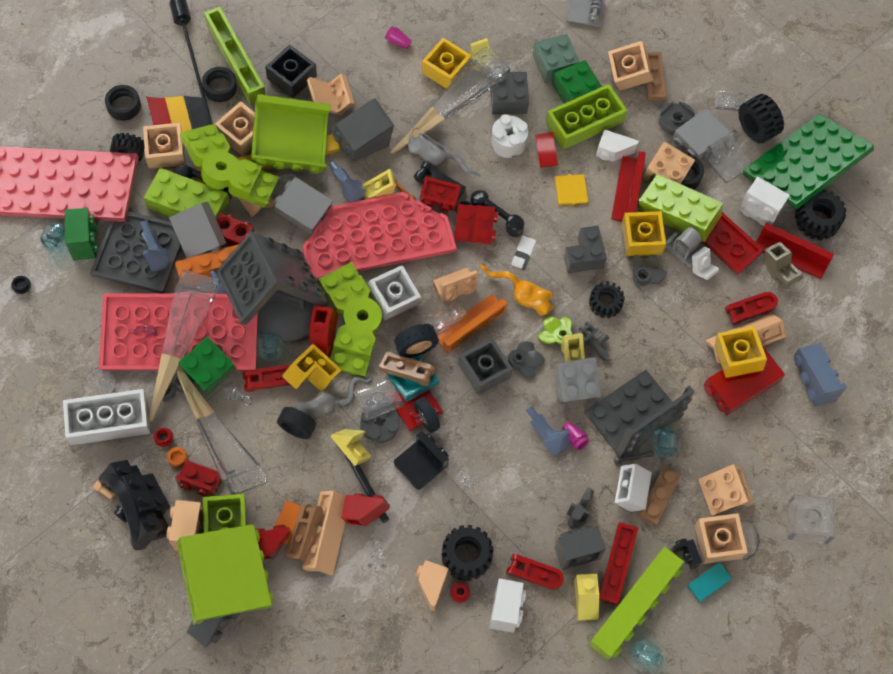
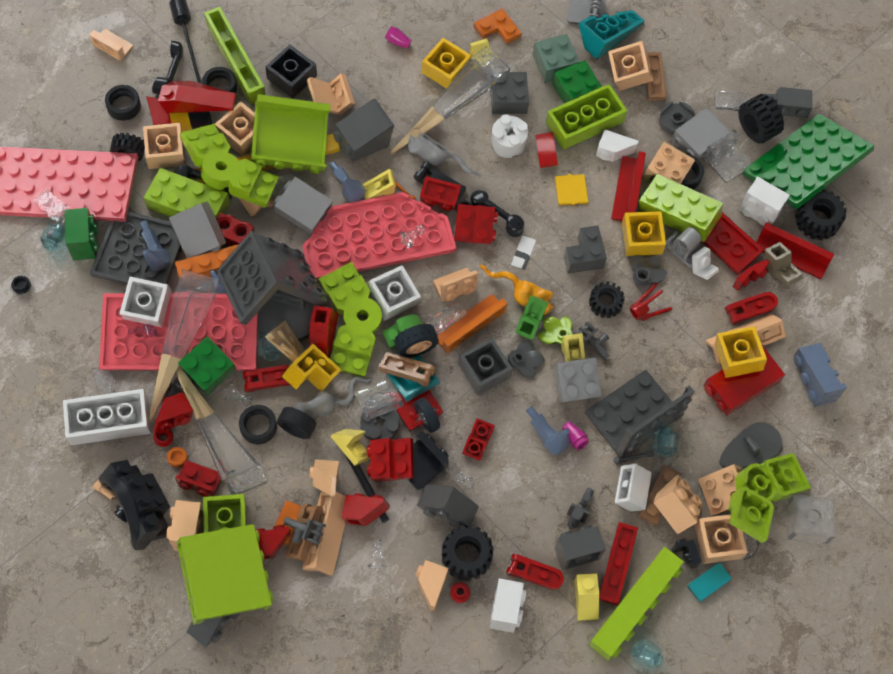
(51, 206): none -> clear plate
(111, 44): none -> light nougat panel
(145, 301): none -> white brick
(173, 412): none -> red slope
(176, 51): none -> black piece
(194, 97): none -> red wedge
(255, 410): none -> black tyre
(285, 340): none -> tan wing
(309, 531): none -> dark grey arm
(325, 476): none -> light nougat slope
(391, 459): none -> red plate
(402, 324): none -> bright green brick
(408, 238): none -> clear piece
(448, 504): none -> dark grey brick
(478, 439): none -> red slope
(498, 22): none -> orange plate
(532, 317): none -> bright green brick
(606, 32): none -> teal wedge
(640, 309): none -> red plant
(678, 504): none -> light nougat slope
(752, 273): none -> red slope
(752, 446): none -> dark grey shield
(757, 486): none -> lime plate
(793, 101): none -> dark grey hinge

